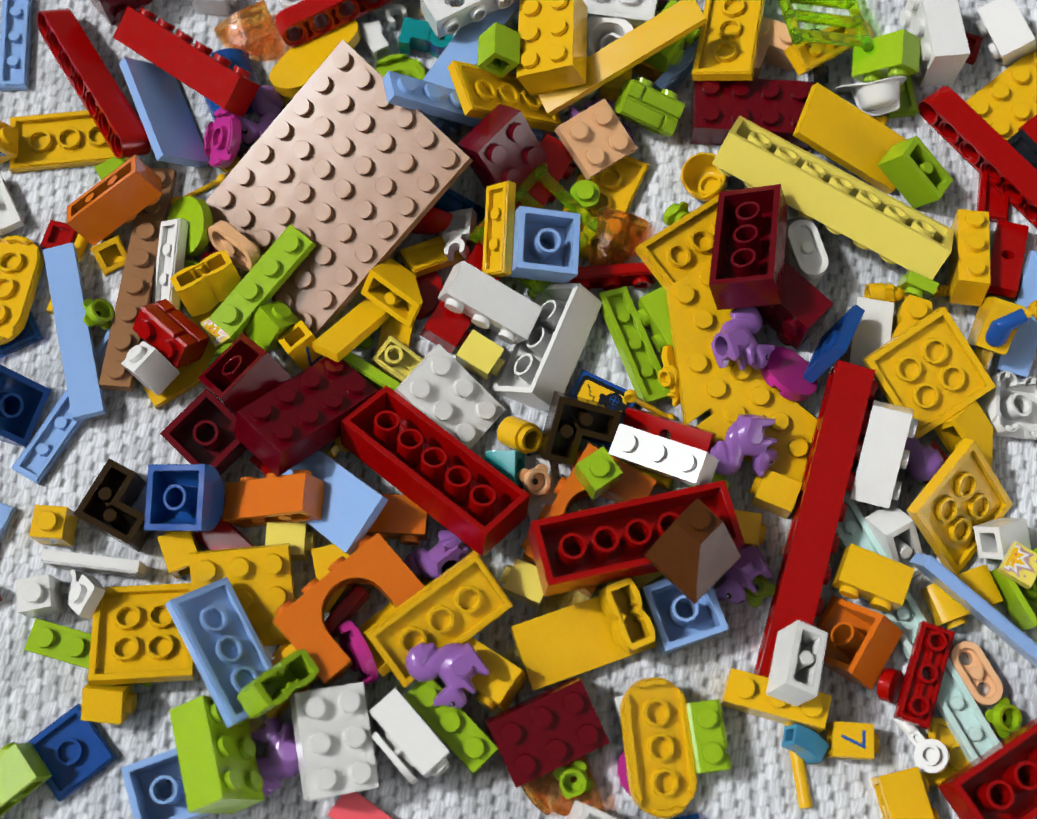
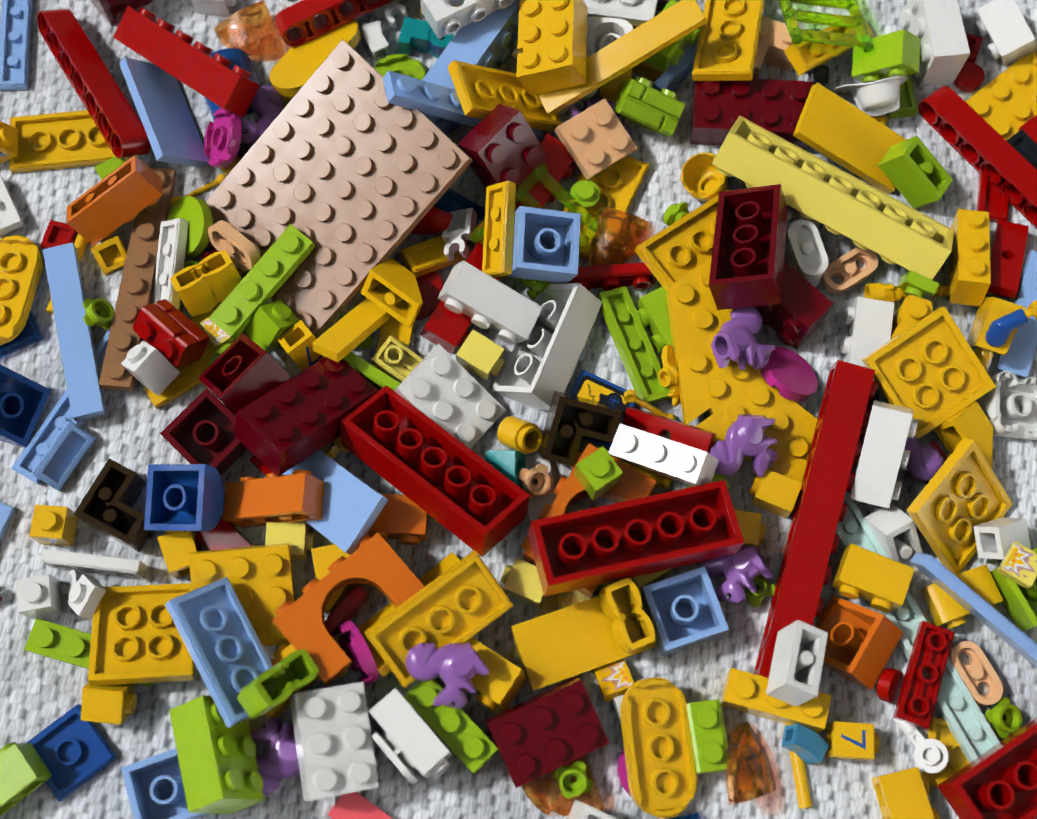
(63, 456): none -> light blue tile
(439, 558): medium lavender animal -> none
(498, 50): lime brick -> none
(613, 679): none -> tile
(694, 551): reddish brown slope -> none
(748, 767): none -> clear orange brick
(833, 344): blue tile -> none
(847, 270): none -> light nougat plate
(970, 77): none -> red tile

